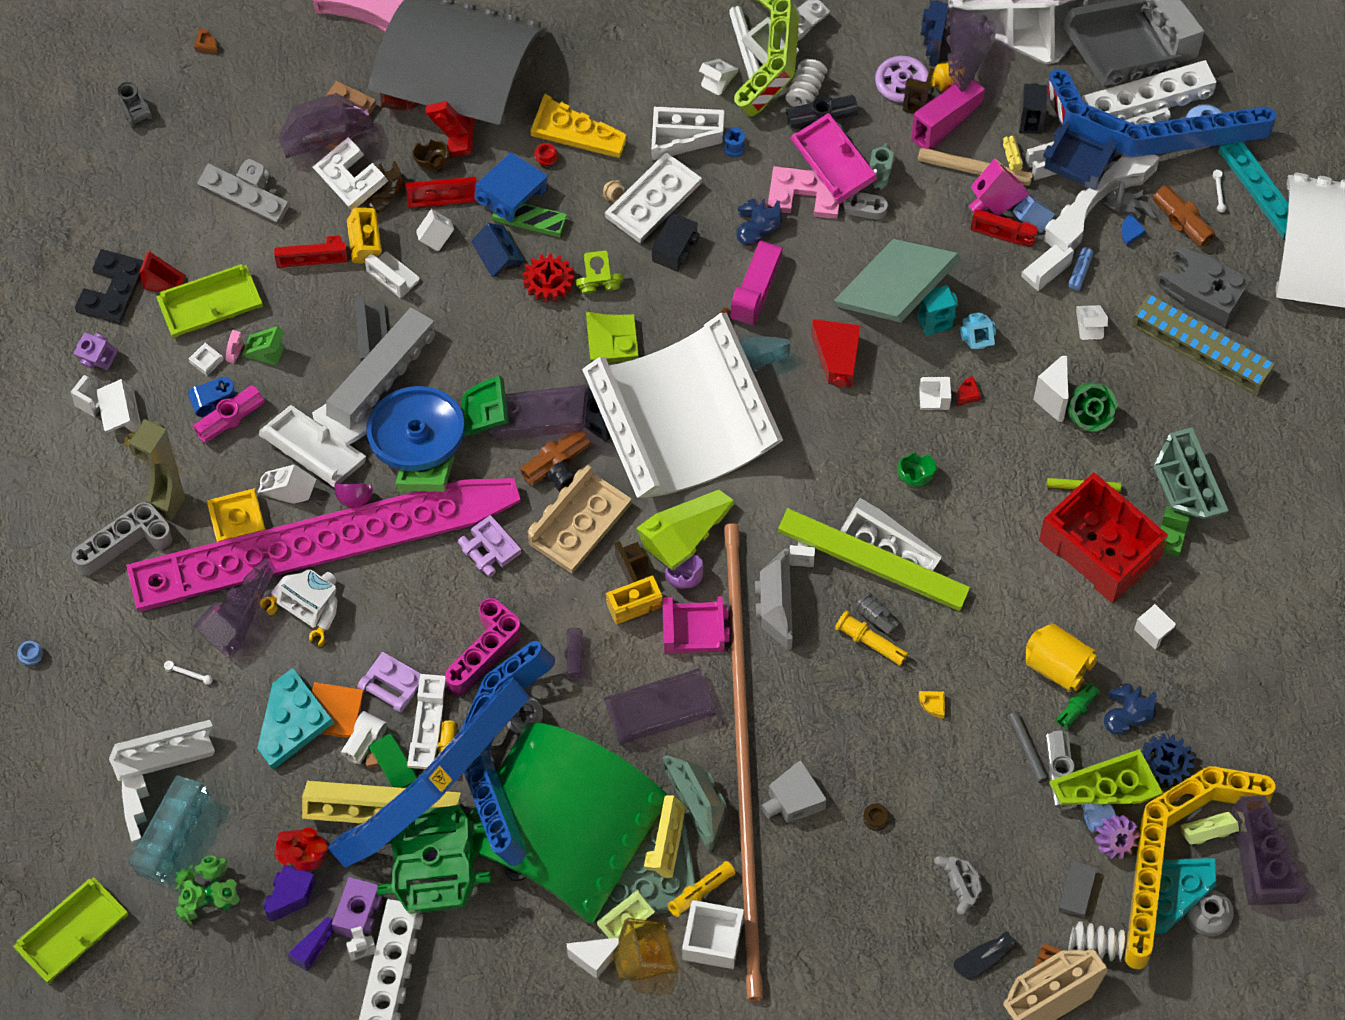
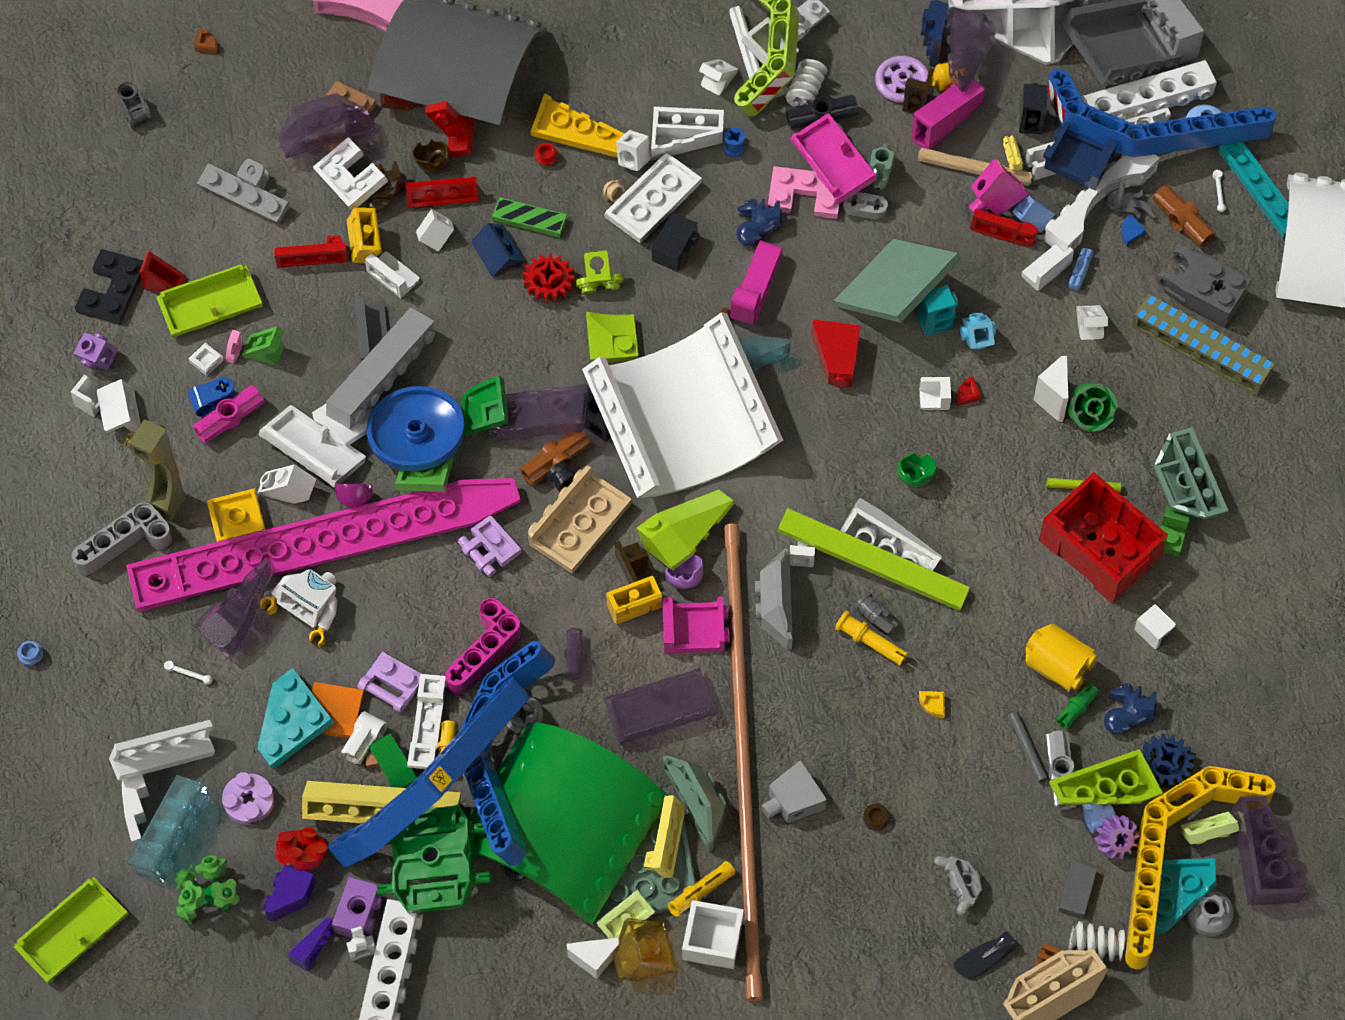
(252, 811): none -> lavender plate
(509, 186): blue panel -> none
(633, 150): none -> white brick

